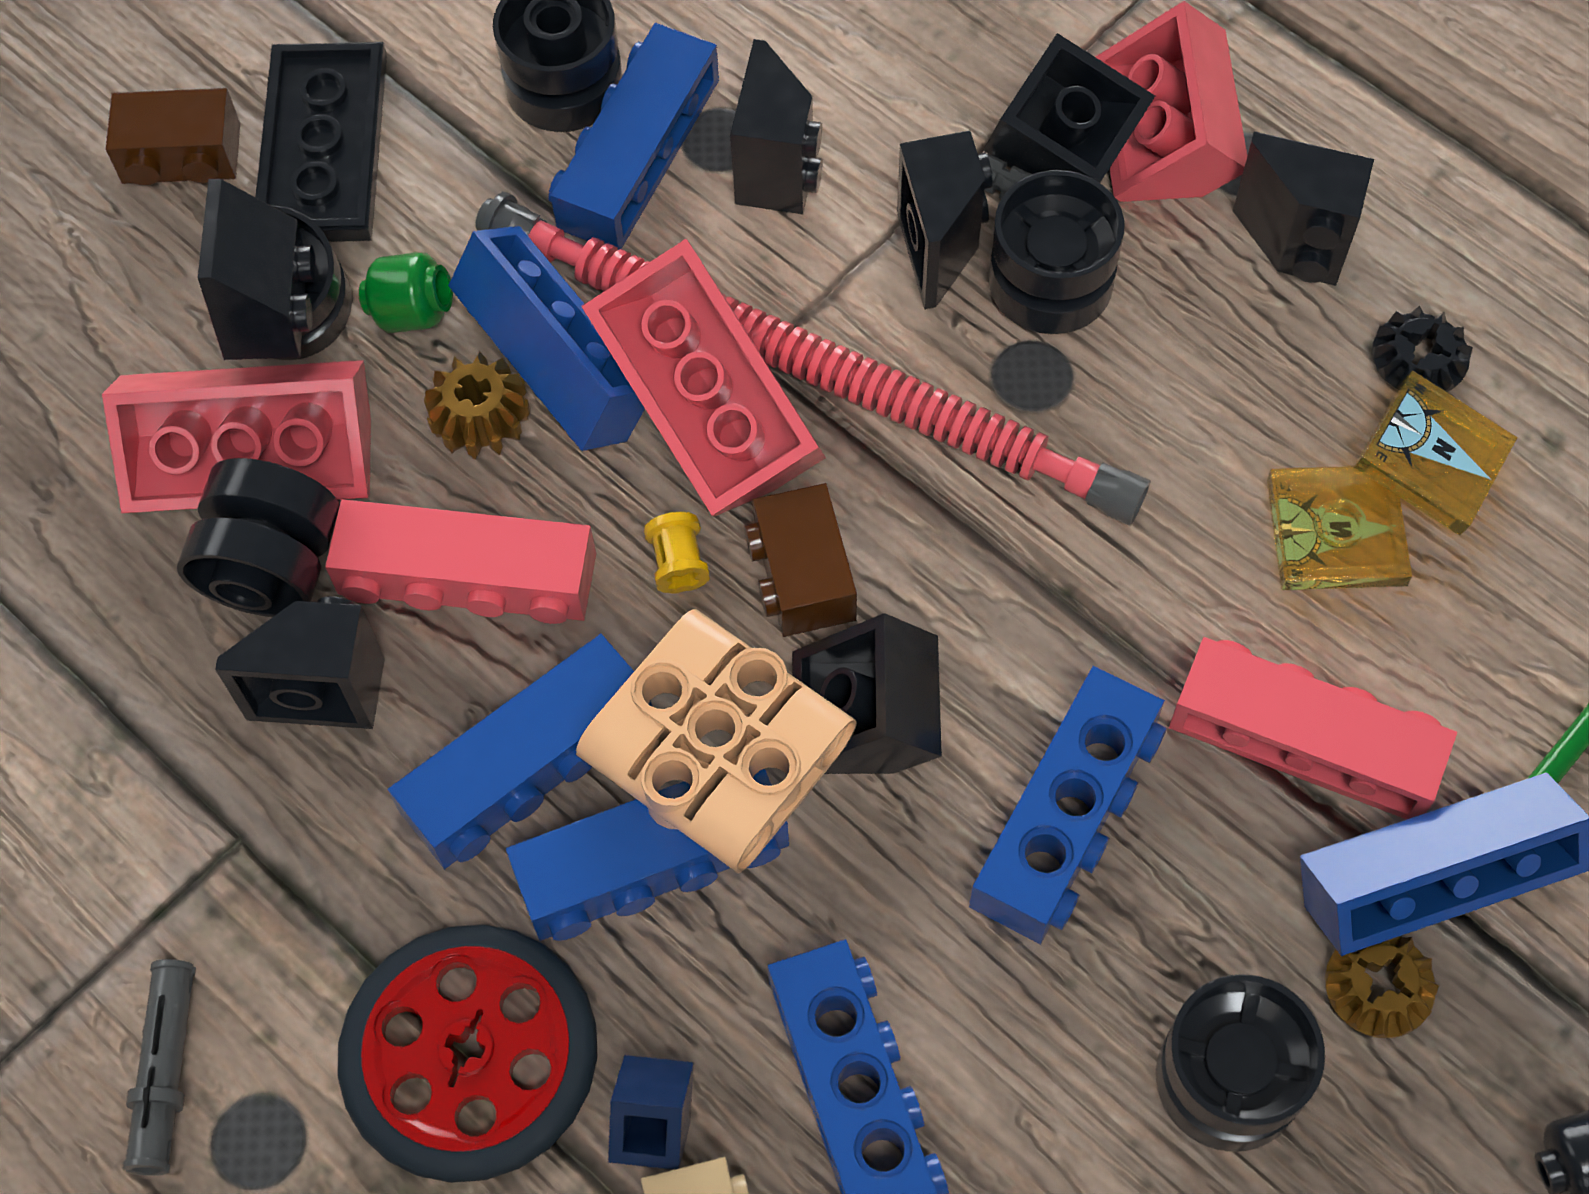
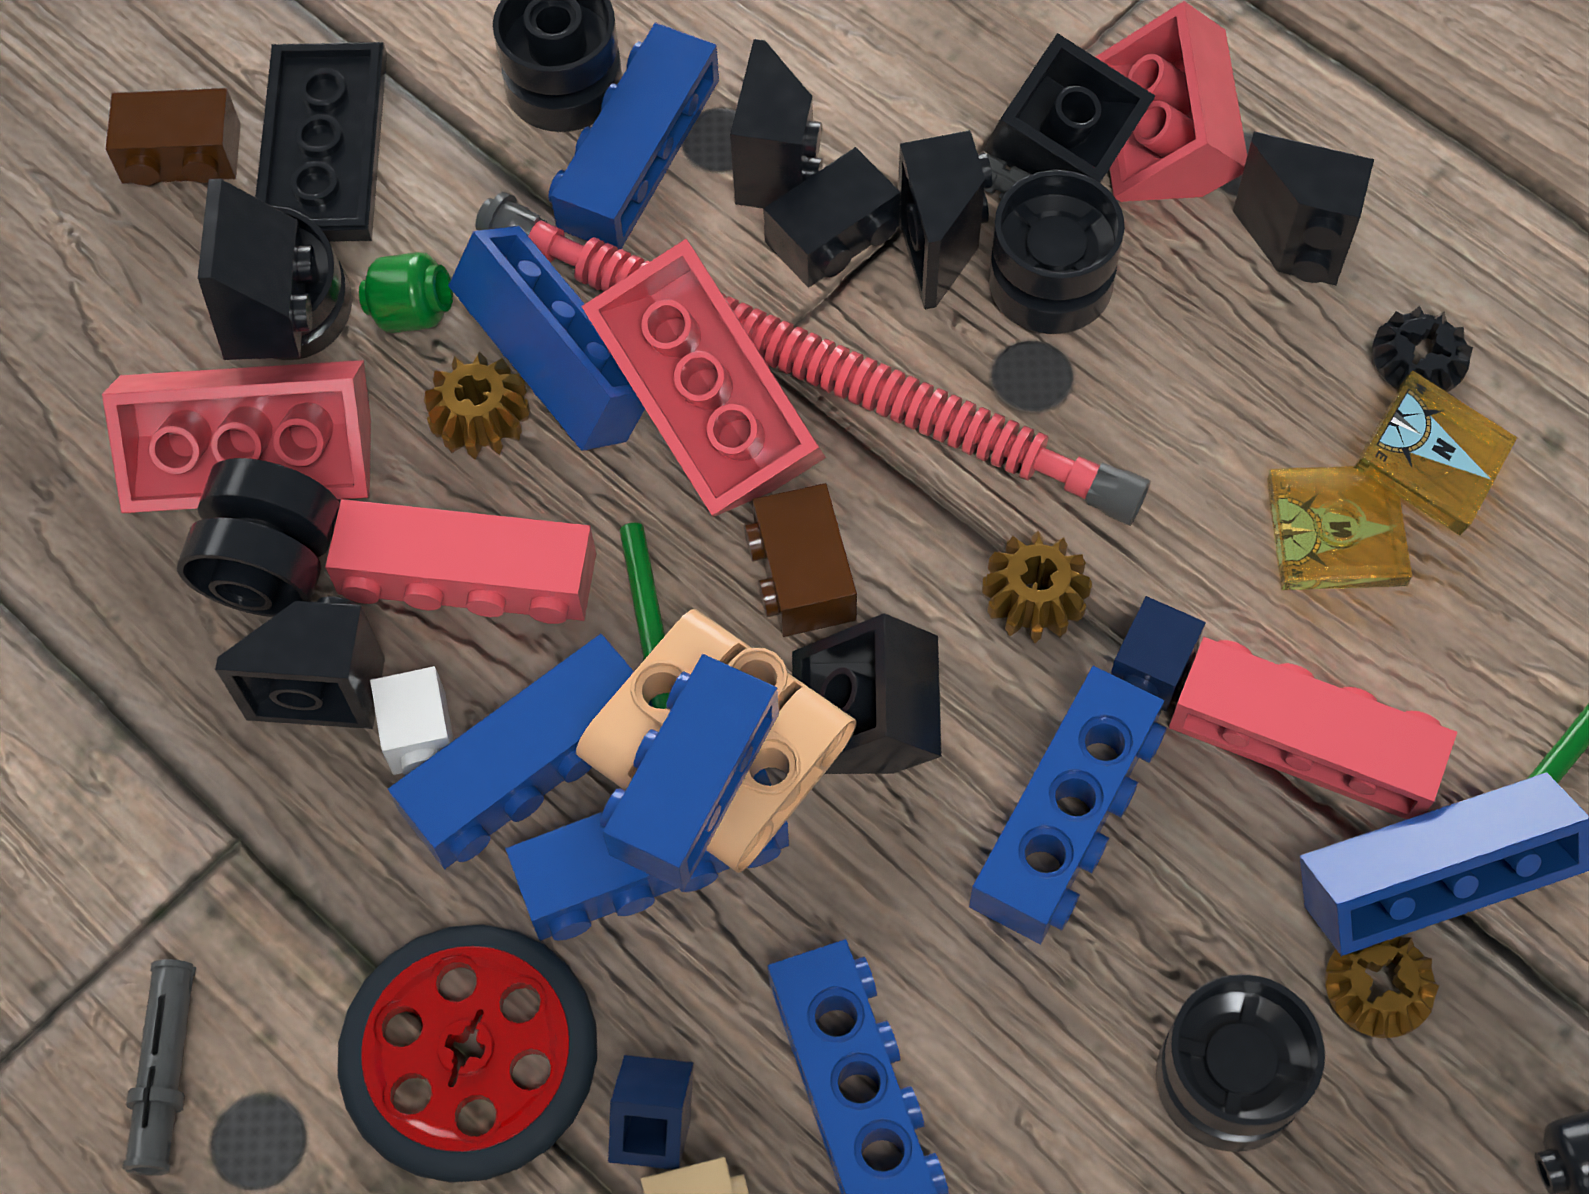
(411, 718): none -> white brick
(643, 594): none -> green bar
(677, 552): yellow bush -> none
(689, 770): none -> blue brick
(832, 217): none -> black brick
(1030, 606): none -> pearl gold gear
(1158, 649): none -> dark blue brick

